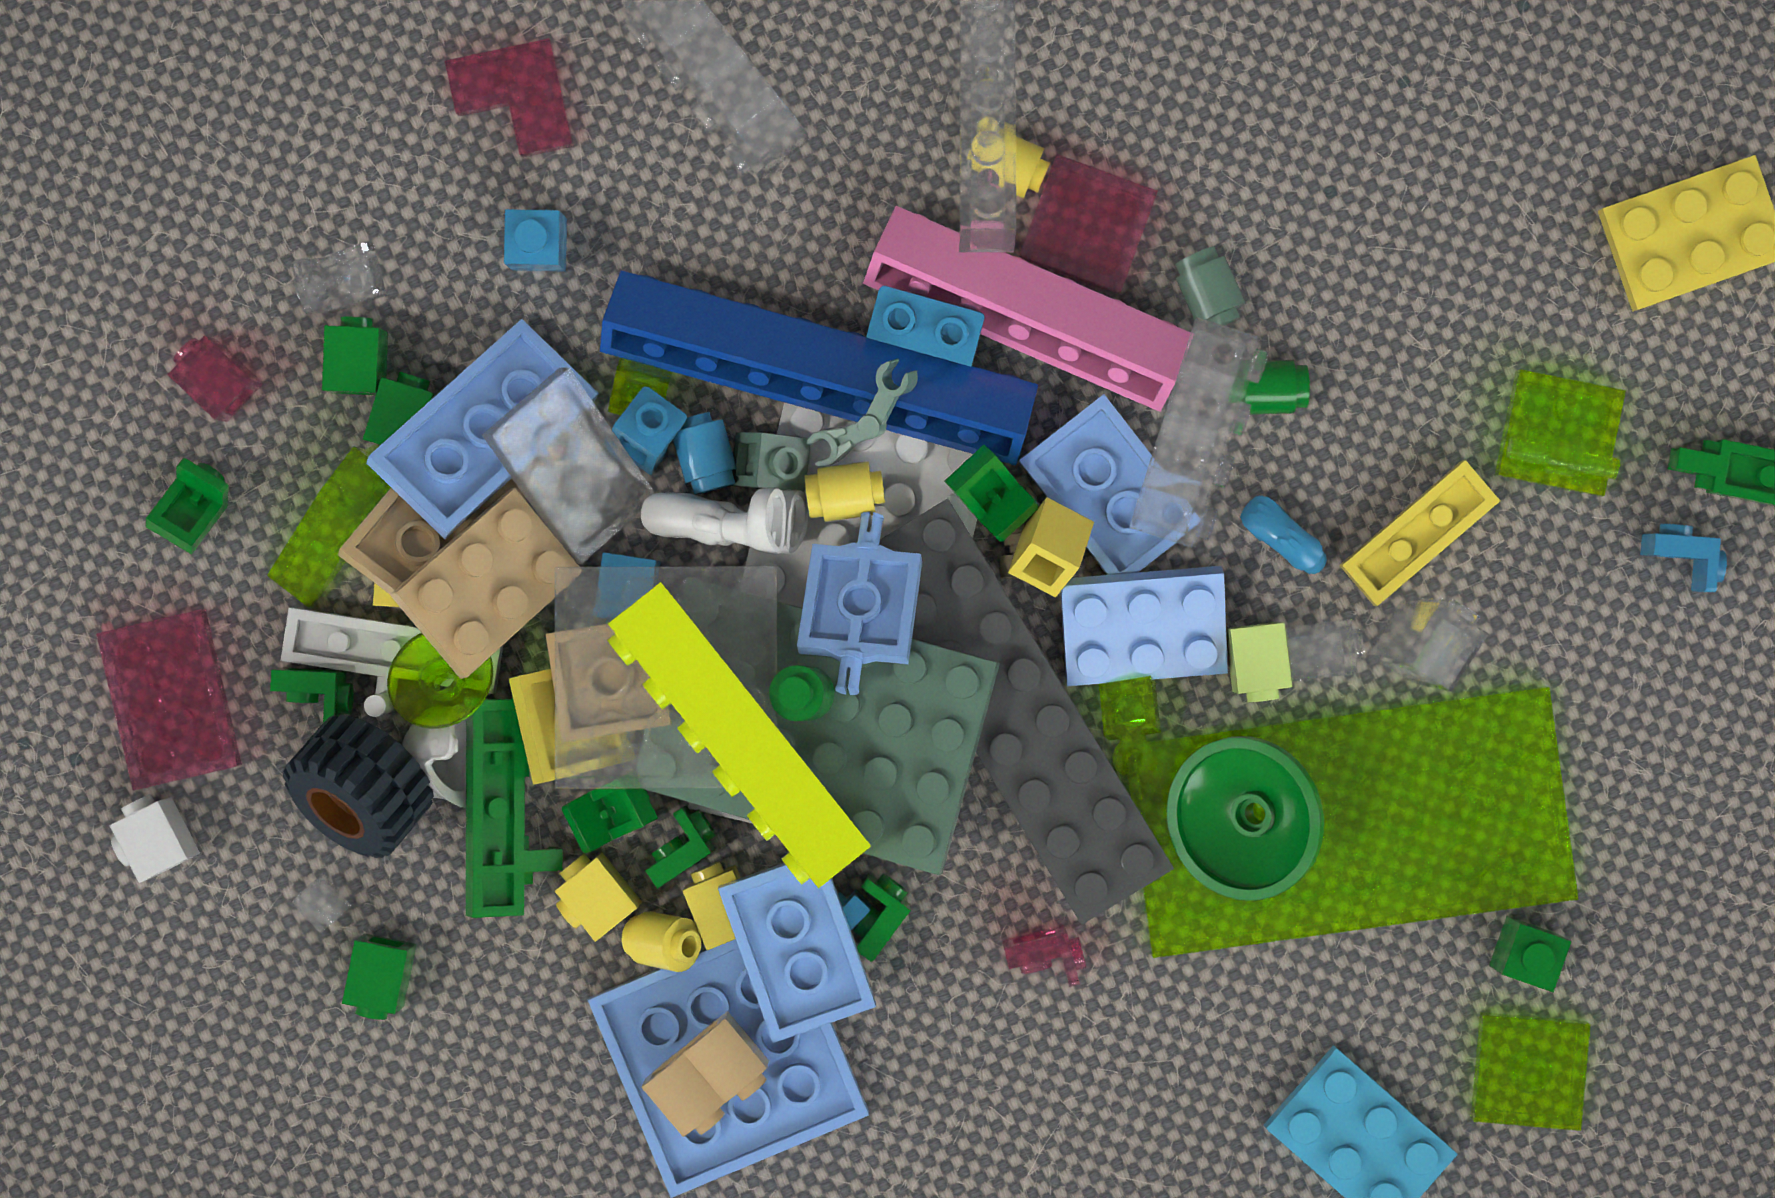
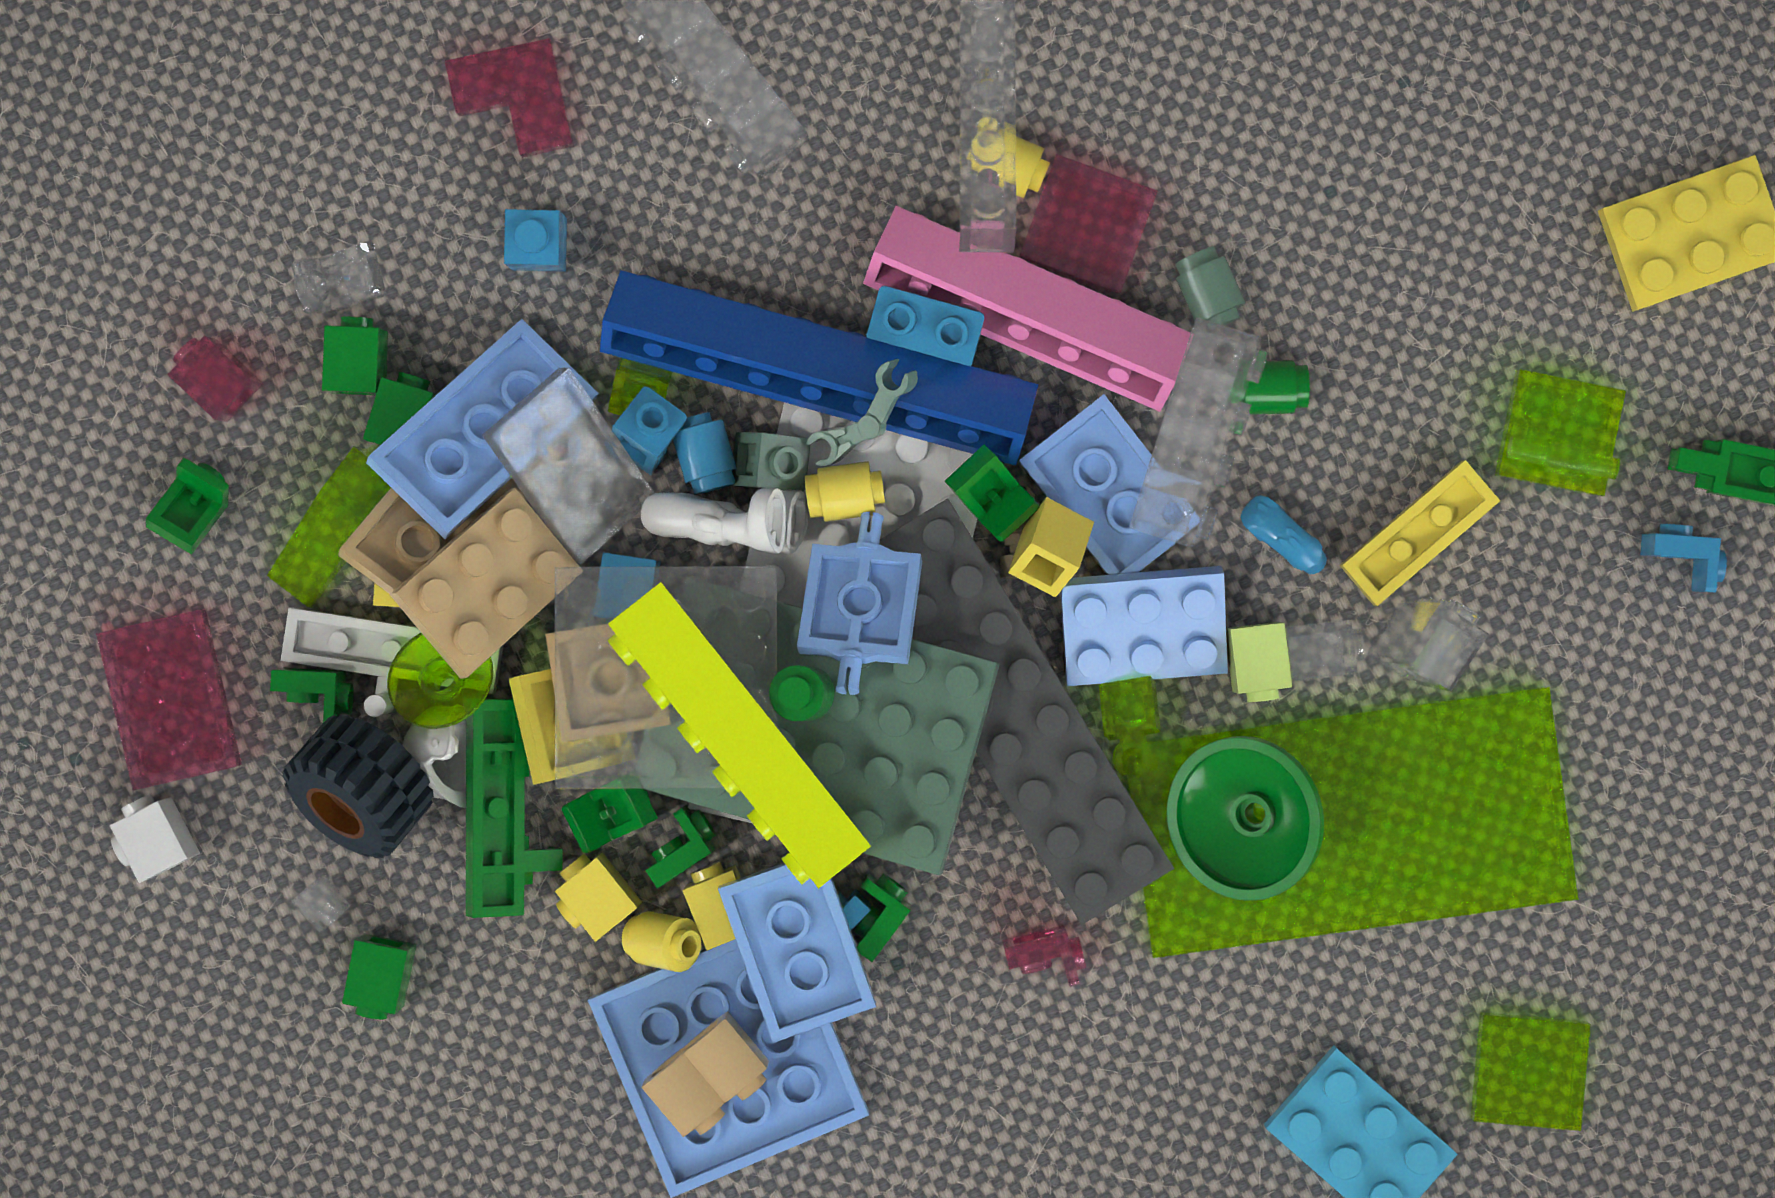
(1530, 954): green brick -> none

